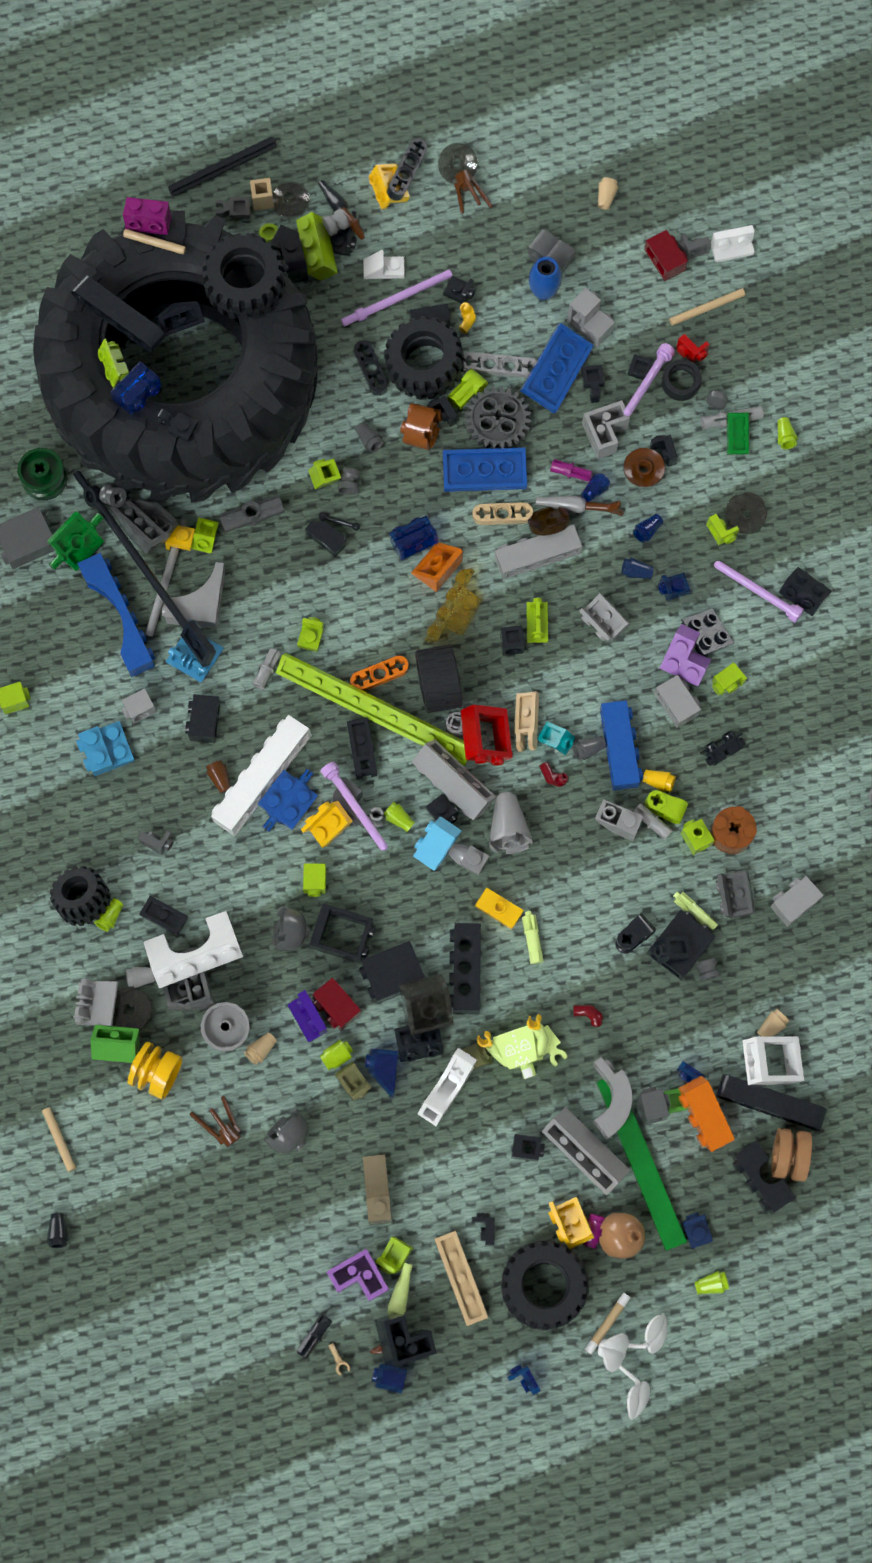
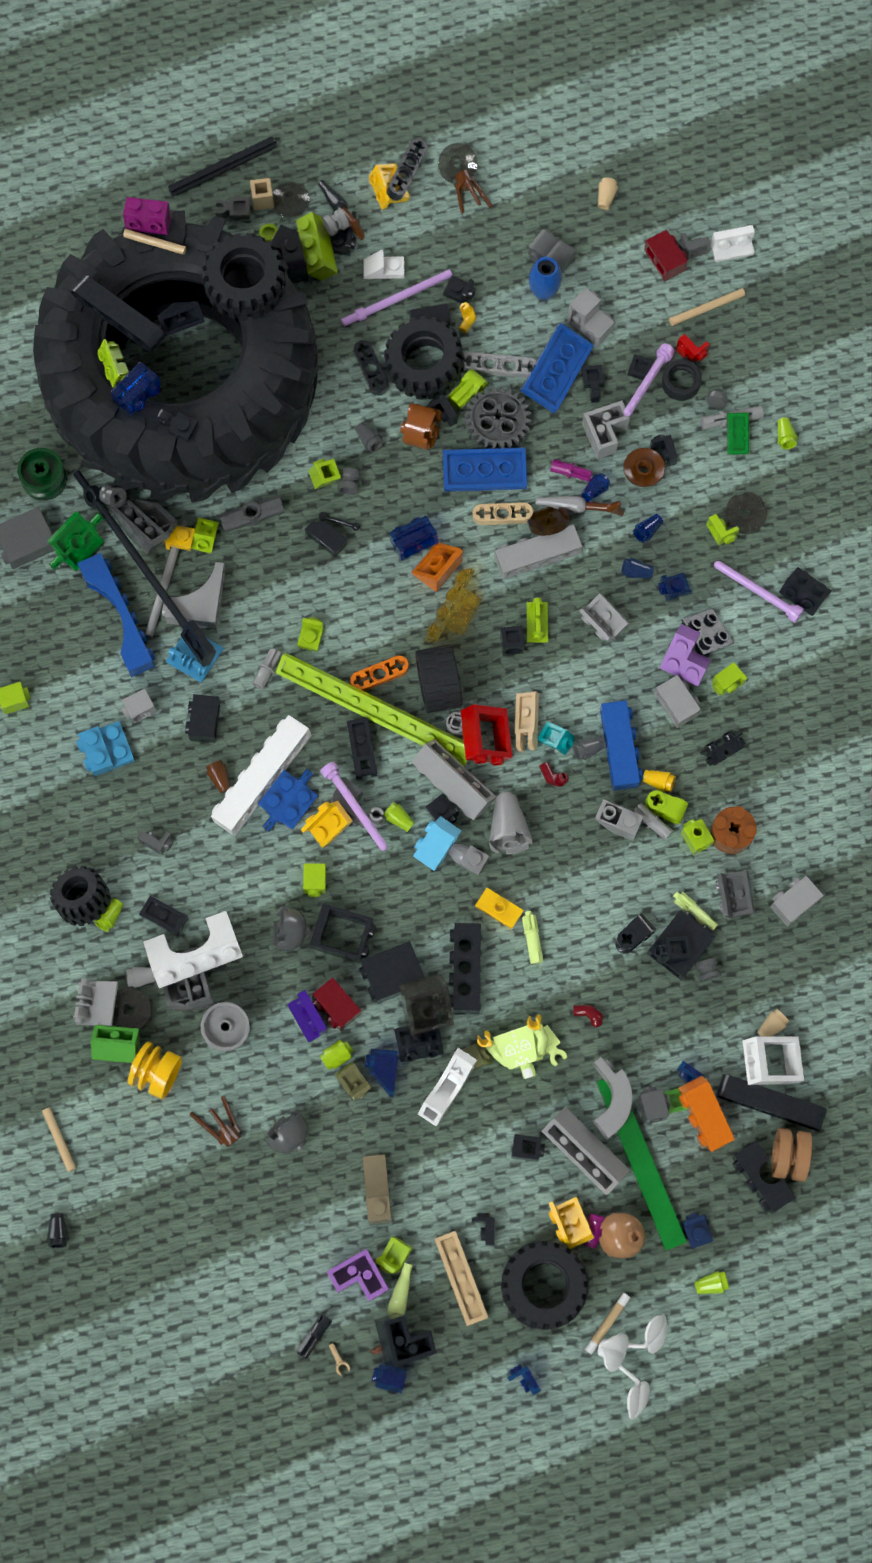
(259, 1049): tan cone -> none

